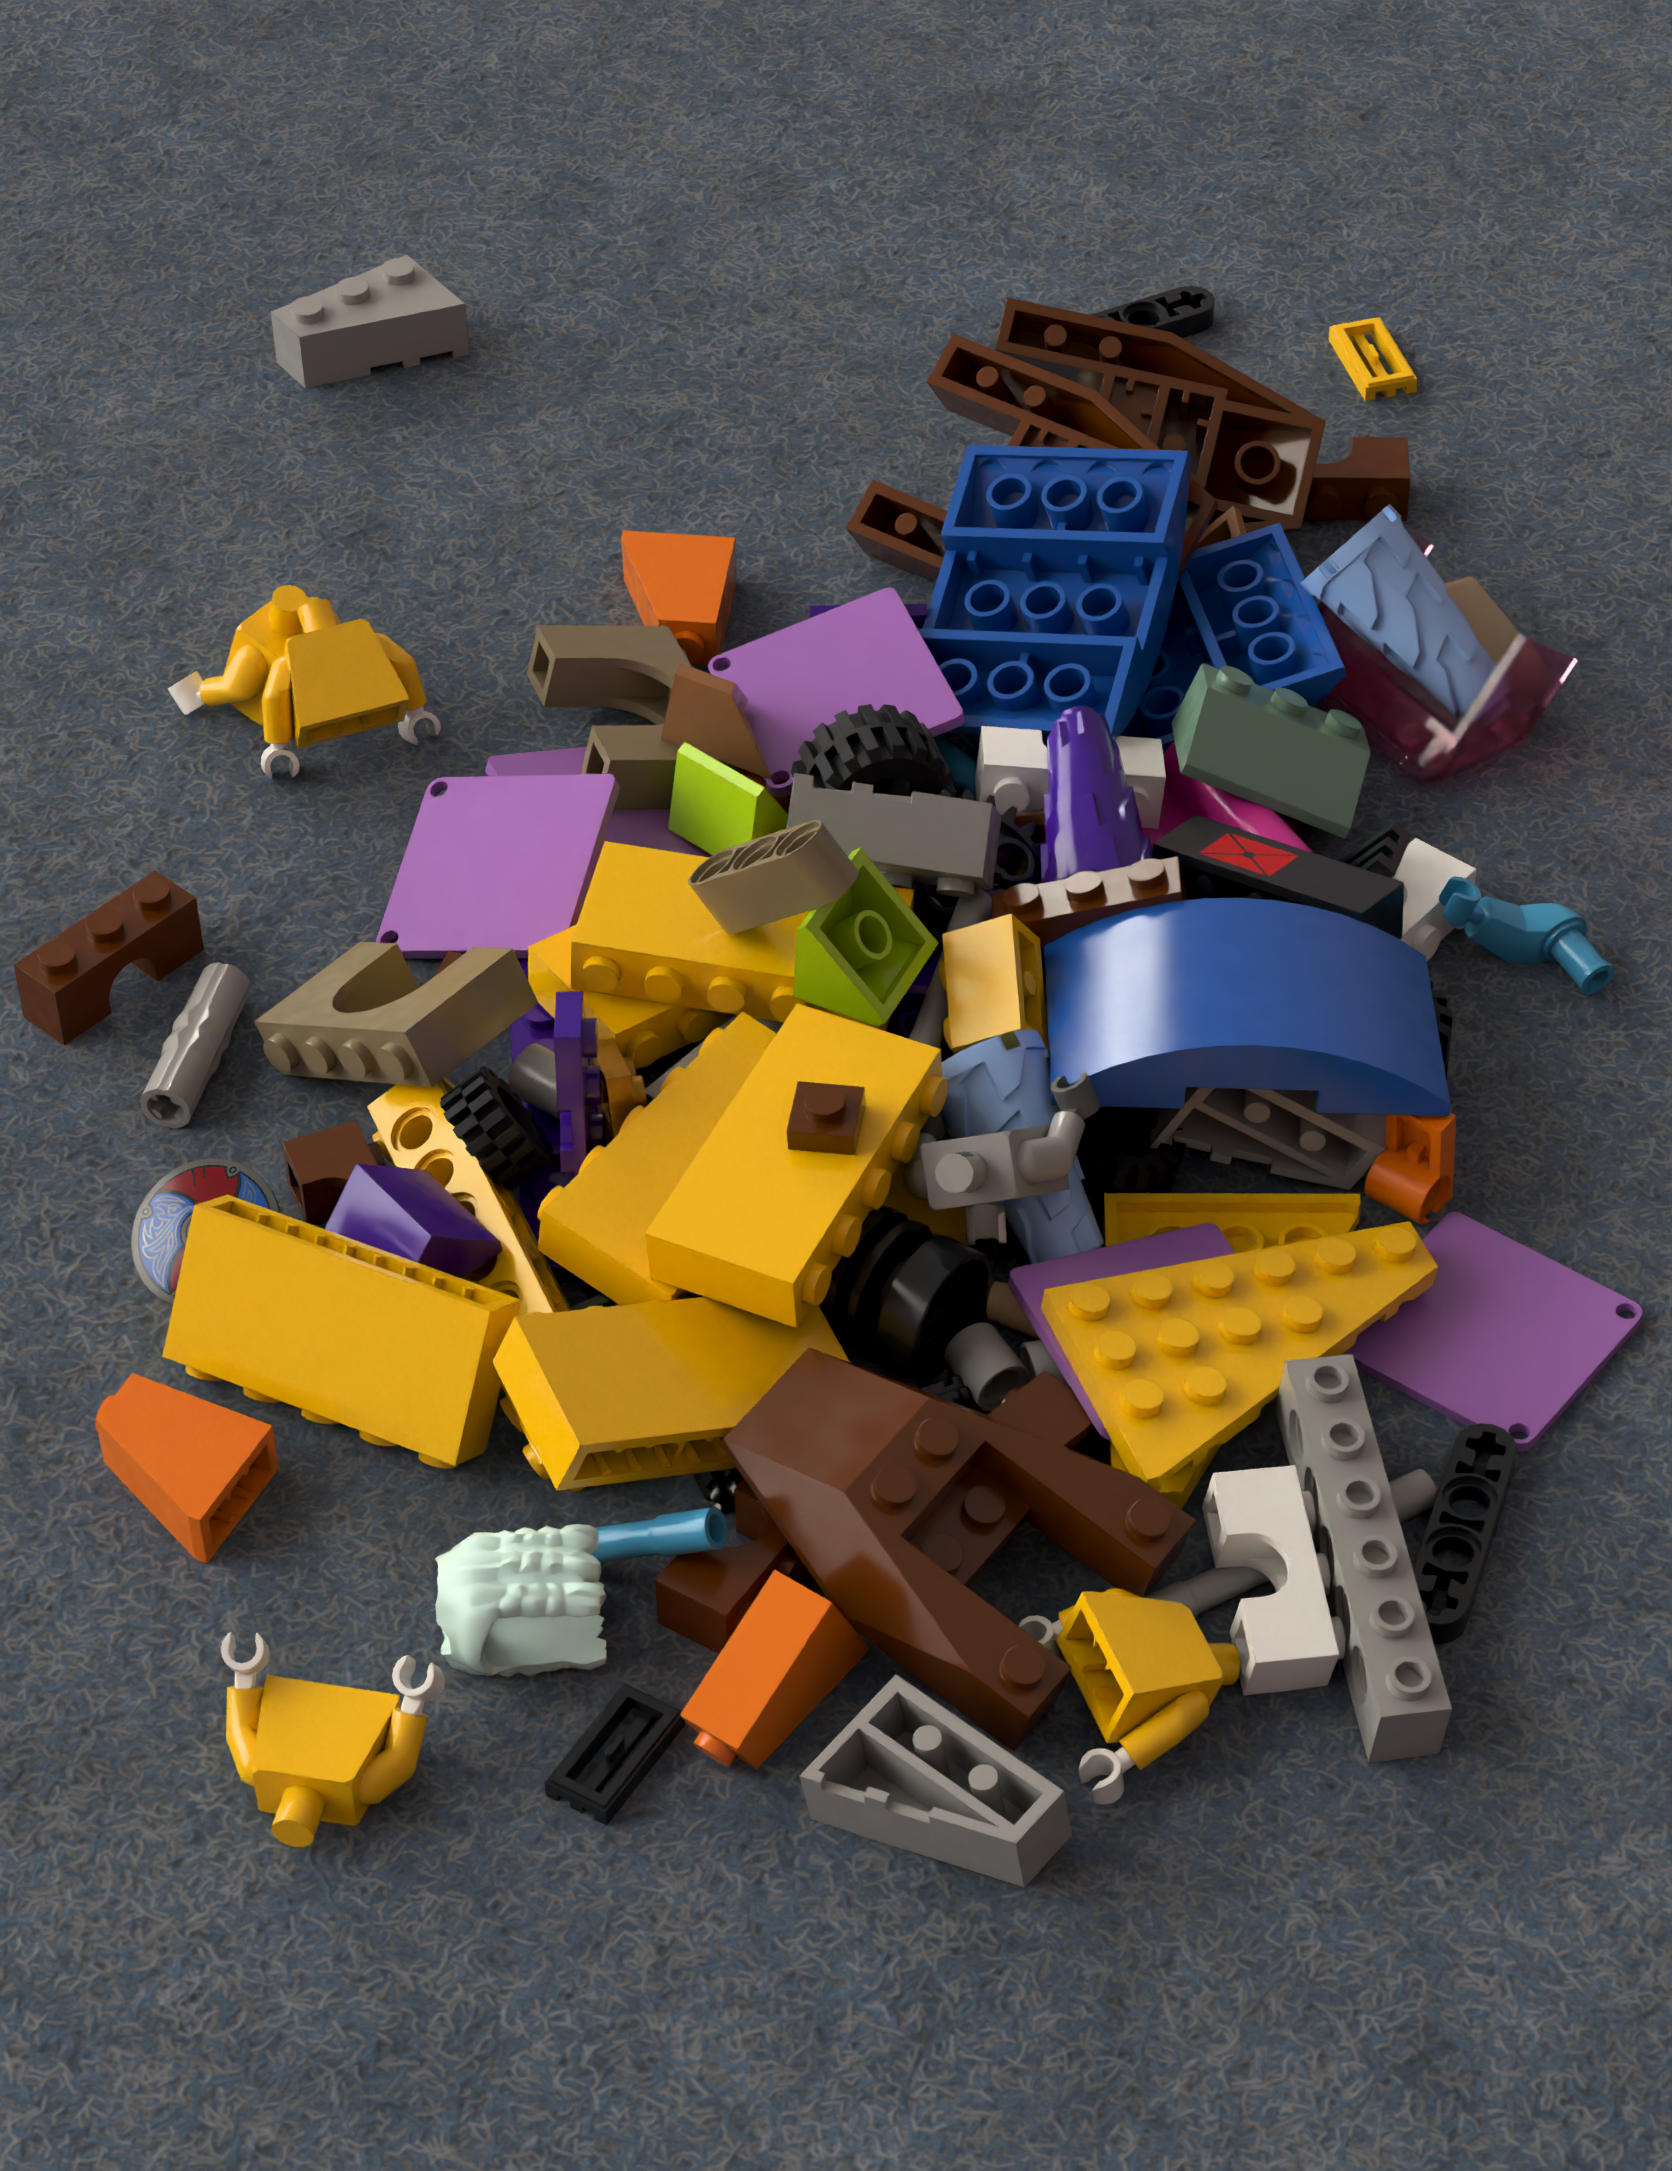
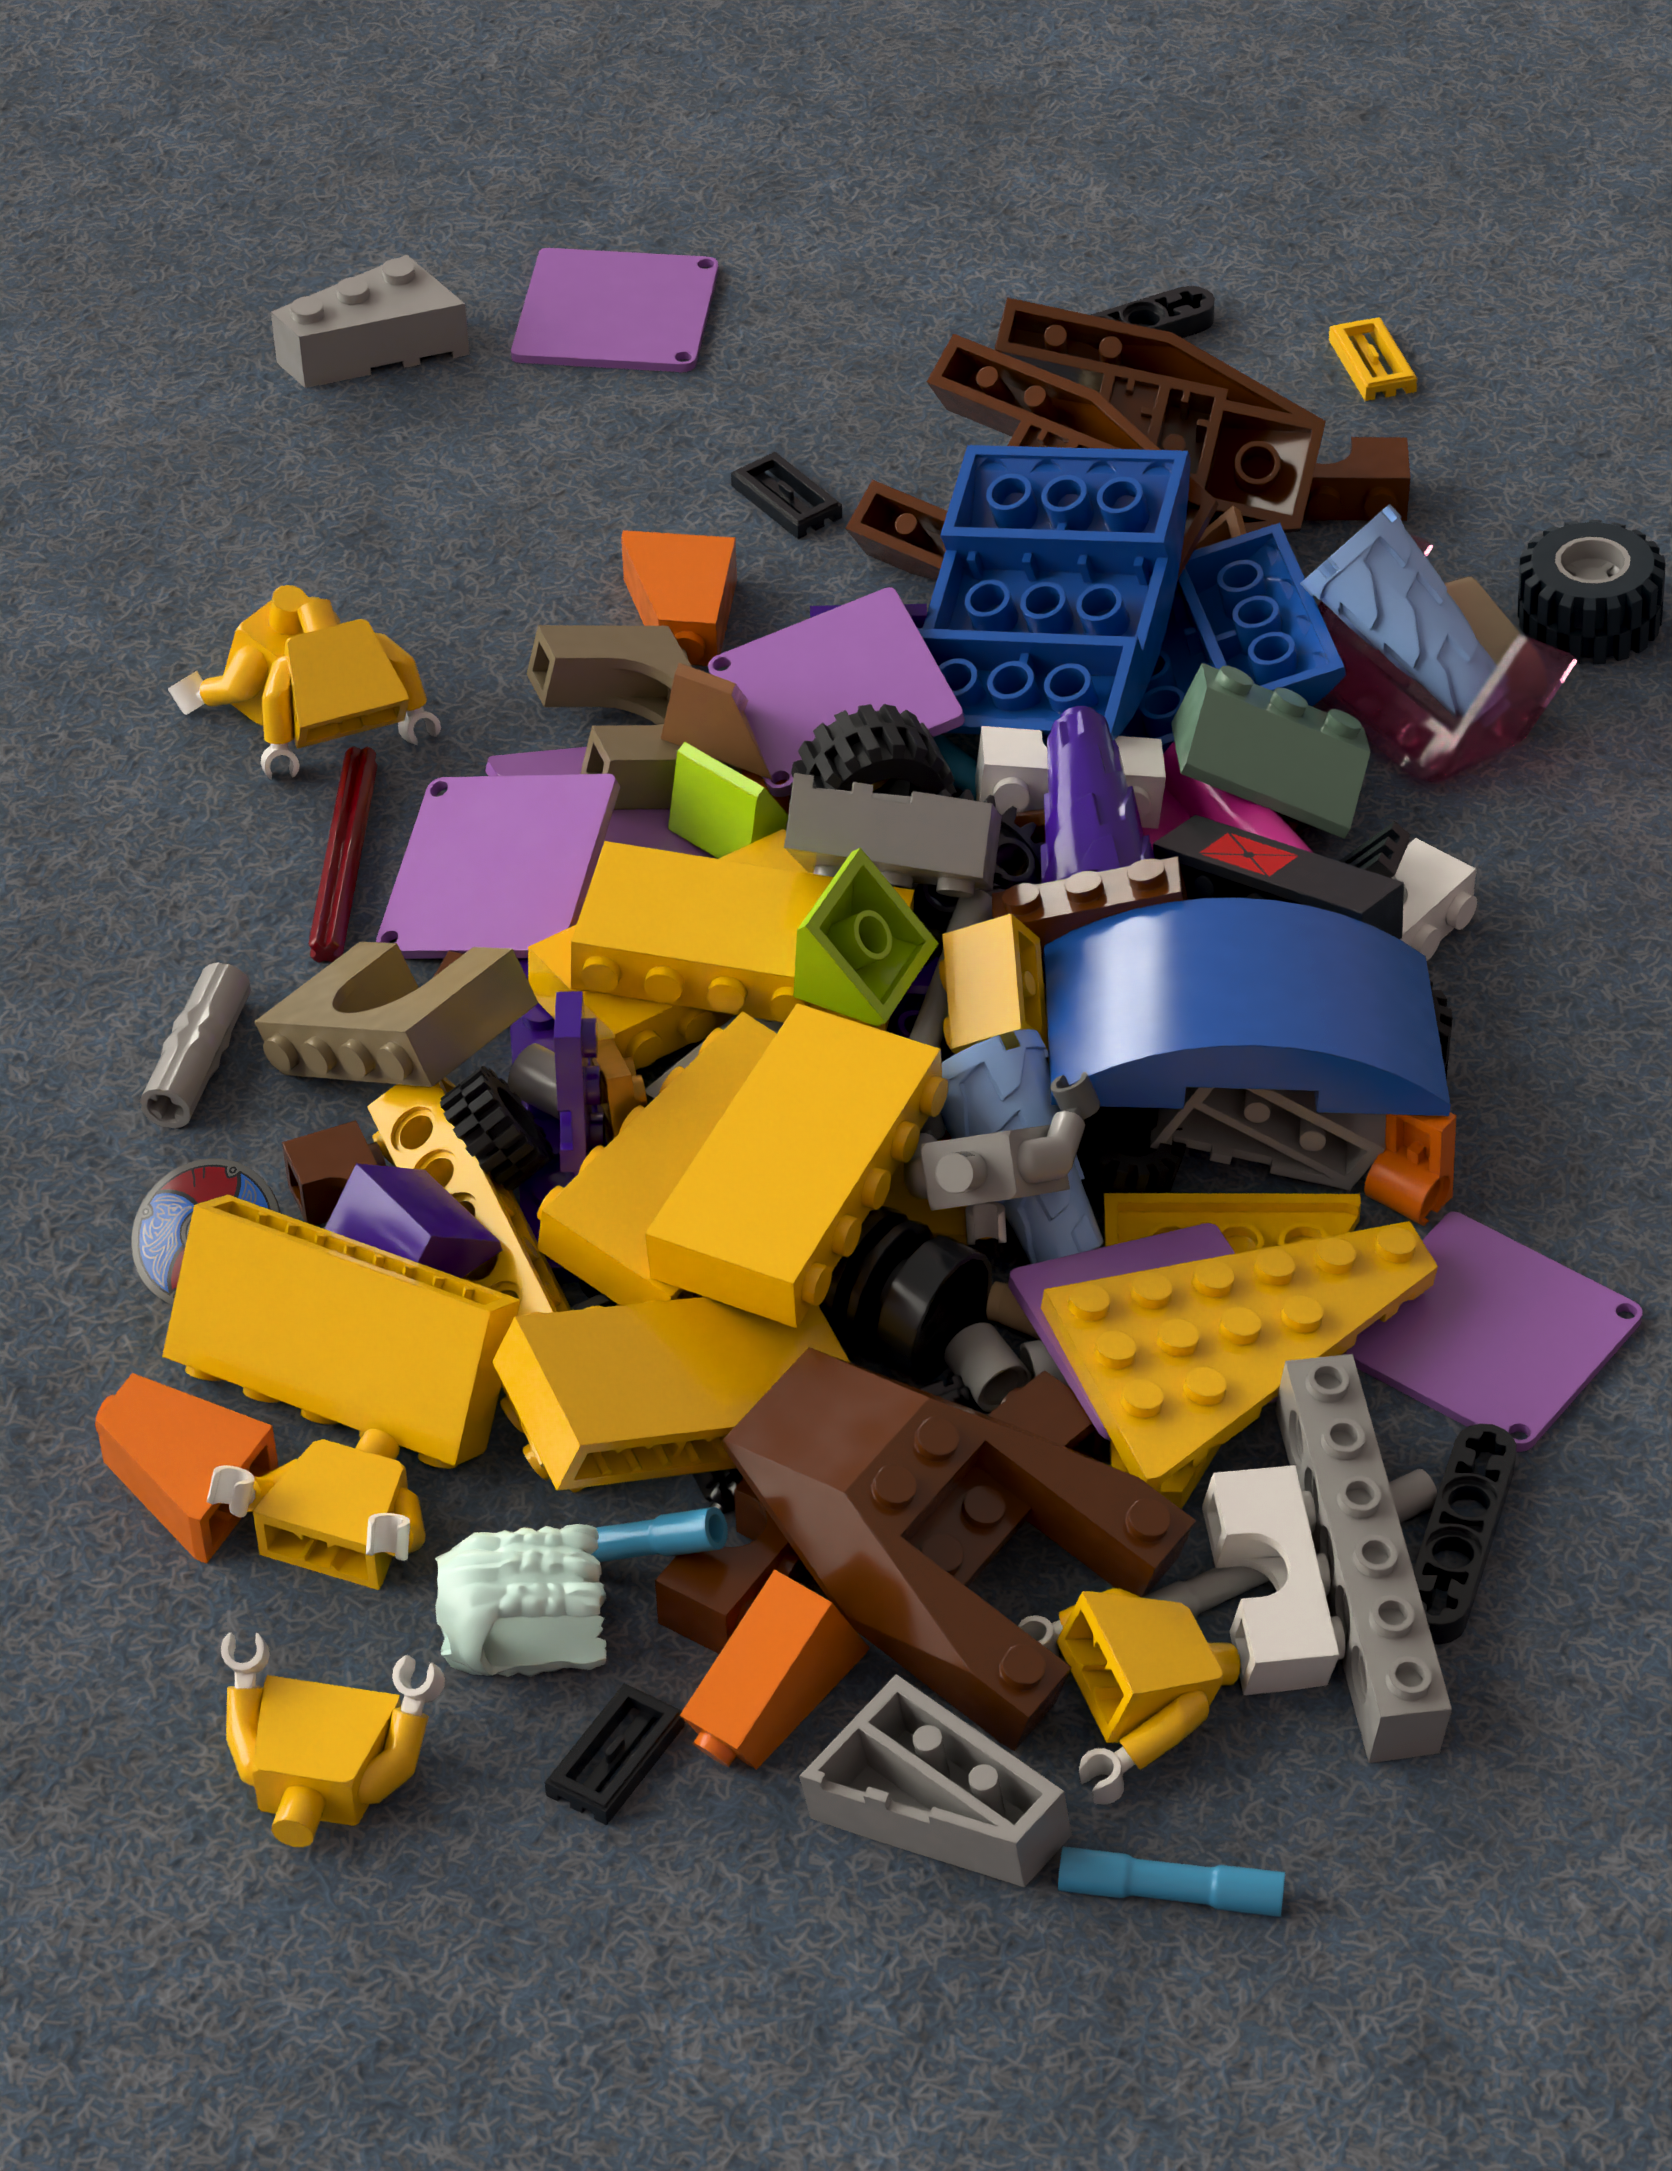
(70, 977): reddish brown arch -> none
(331, 1508): none -> yellow torso
(343, 855): none -> dark red axle
(615, 310): none -> medium lavender piece
(773, 877): dark tan beam -> none
(778, 498): none -> black tile
(826, 1118): reddish brown plate -> none
(1125, 1876): none -> dark azure piece
(1527, 933): dark azure arm -> none
(1592, 590): none -> black wheel

